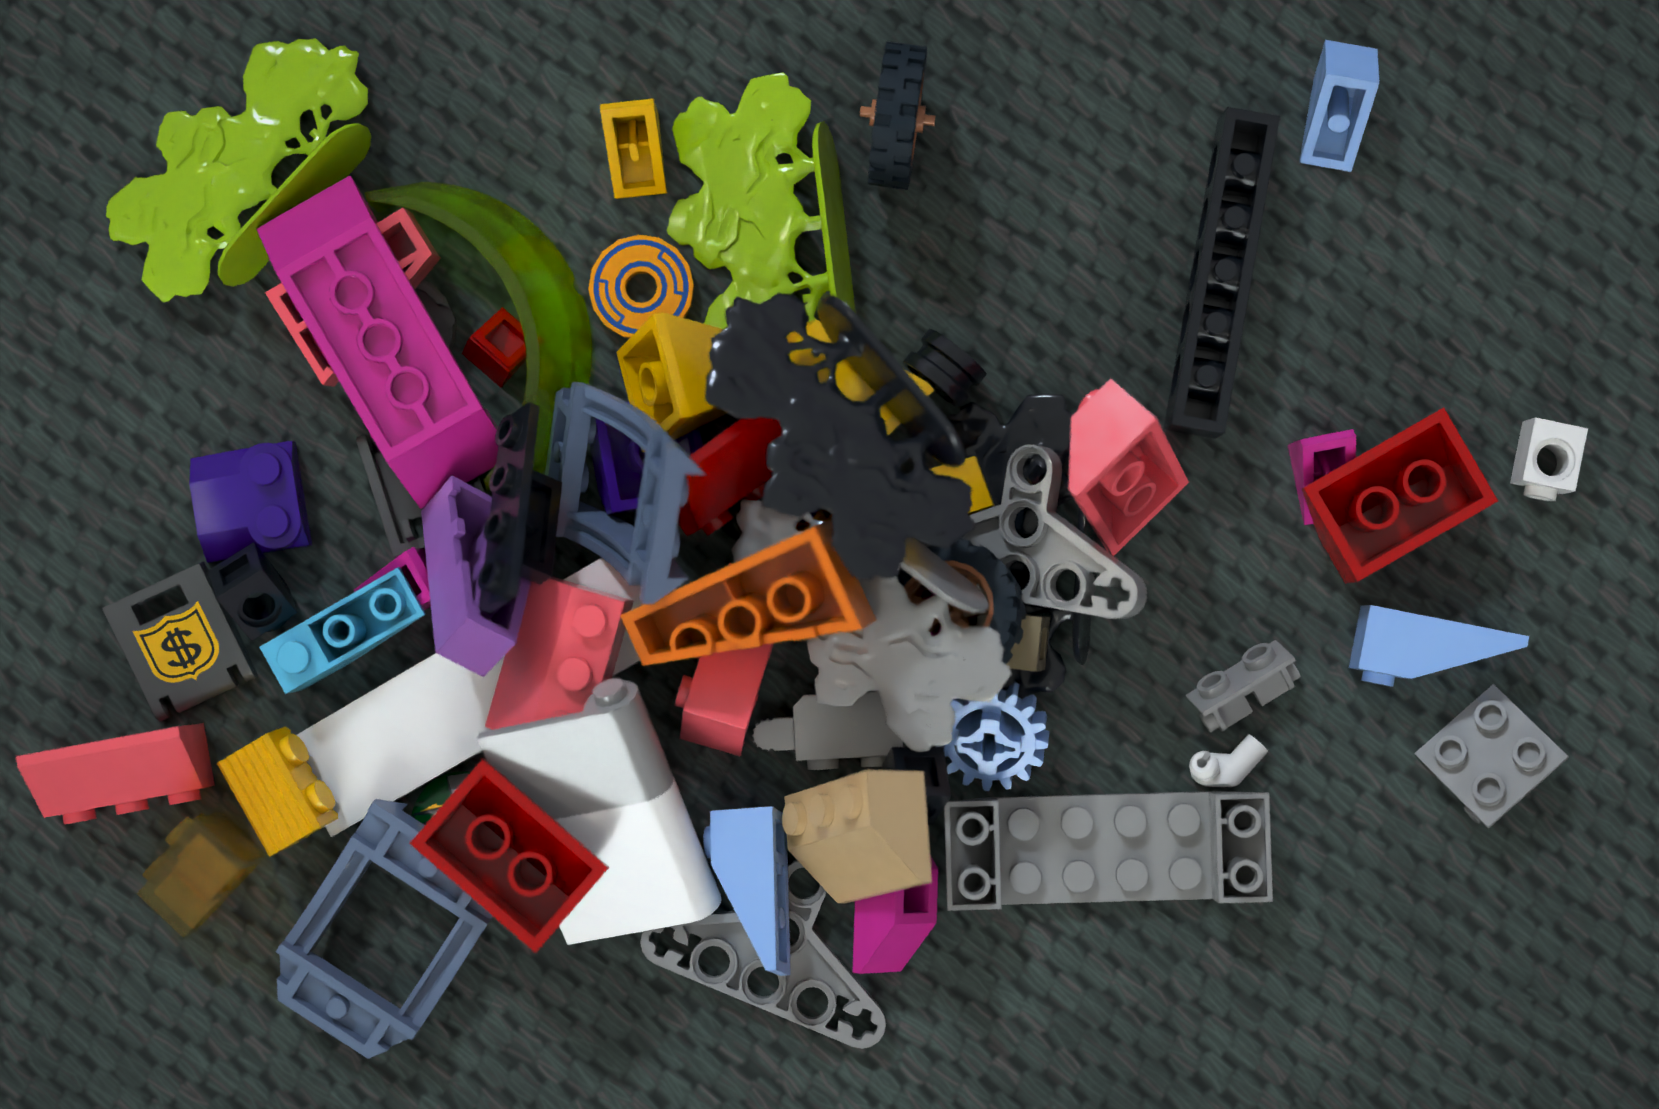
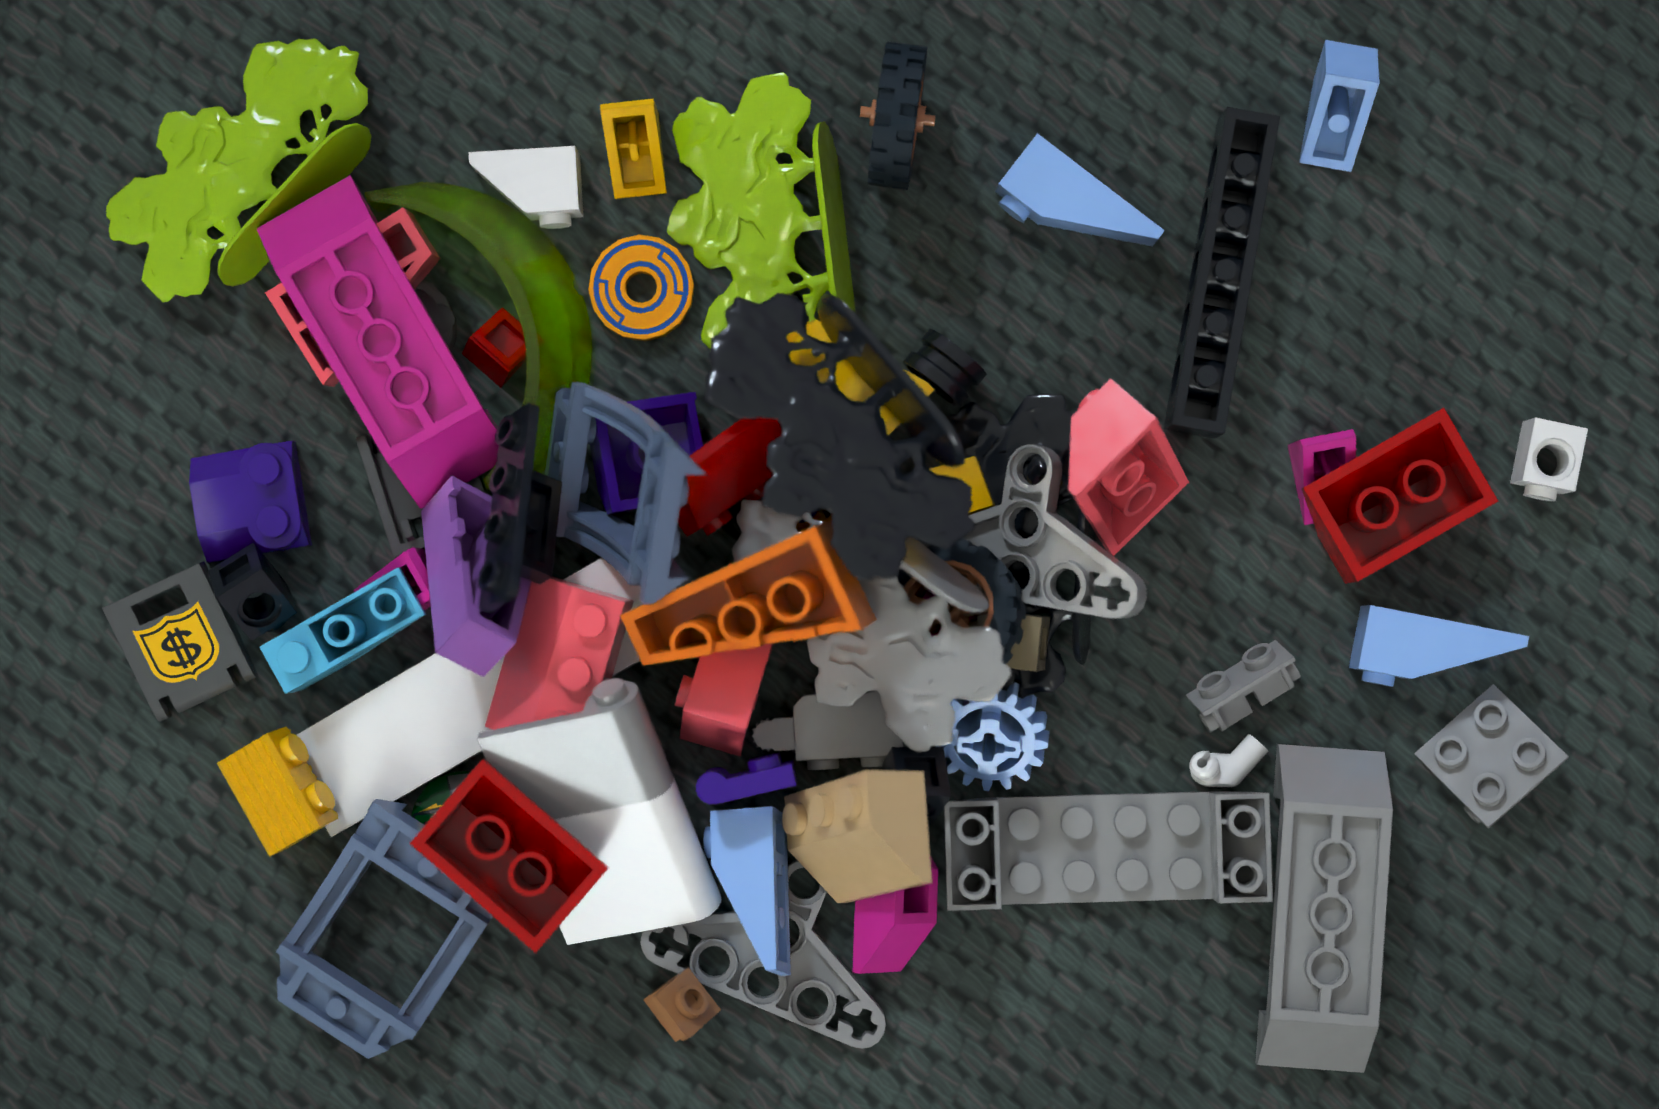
(119, 773): coral slope -> none
(199, 870): clear yellow brick -> none
(536, 181): none -> white slope
(667, 372): yellow slope -> none
(682, 1005): none -> medium nougat bracket
(764, 775): none -> dark purple plate
(1065, 196): none -> light blue slope
(1327, 909): none -> light grey slope

